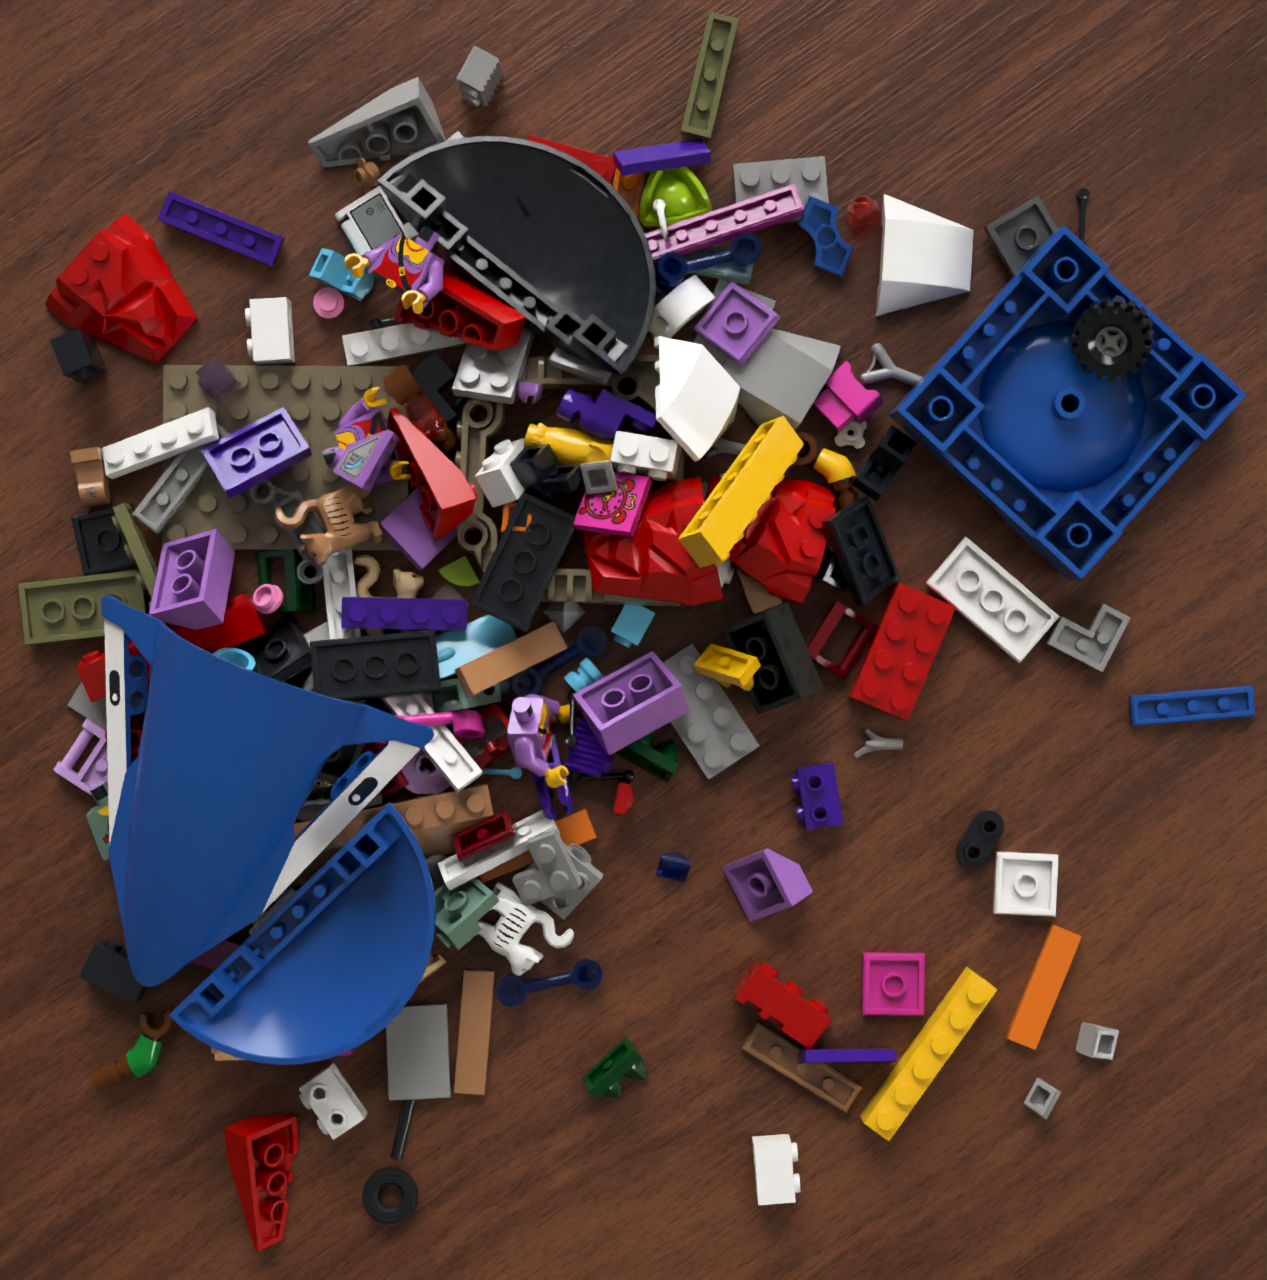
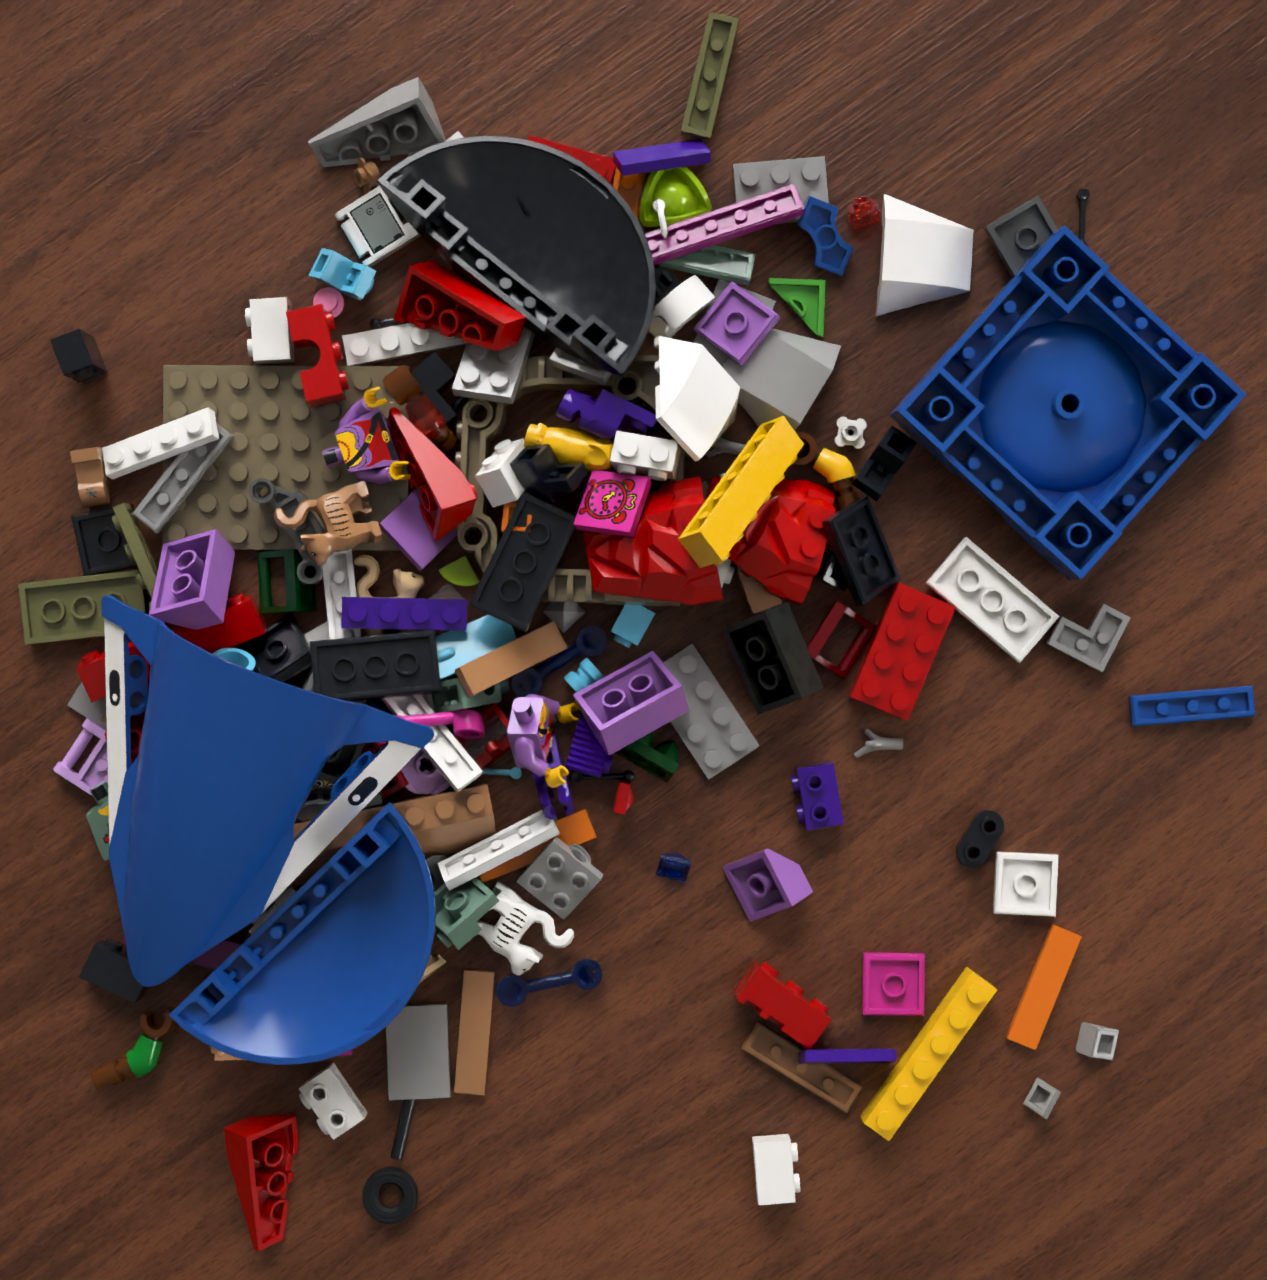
(123, 293): red wedge -> none
(217, 379): clear purple brick -> none
(221, 229): dark purple plate -> none
(256, 452): plate -> none
(267, 598): bright pink plate -> none
(313, 328): none -> red arch
(365, 459): medium lavender slope -> none
(404, 267): torso -> none
(479, 77): light grey brick -> none
(484, 835): dark red slope -> none
(529, 389): medium lavender hinge -> none
(554, 870): light grey plate -> none
(571, 741): black hinge -> none
(598, 477): light grey slope -> none
(606, 1074): dark green tile -> none
(728, 666): yellow tile -> none
(742, 252): clear blue piece -> none
(805, 299): none -> bright green tile
(846, 399): dark pink piece -> none
(889, 369): light grey piece -> none
(1102, 350): black wheel -> none

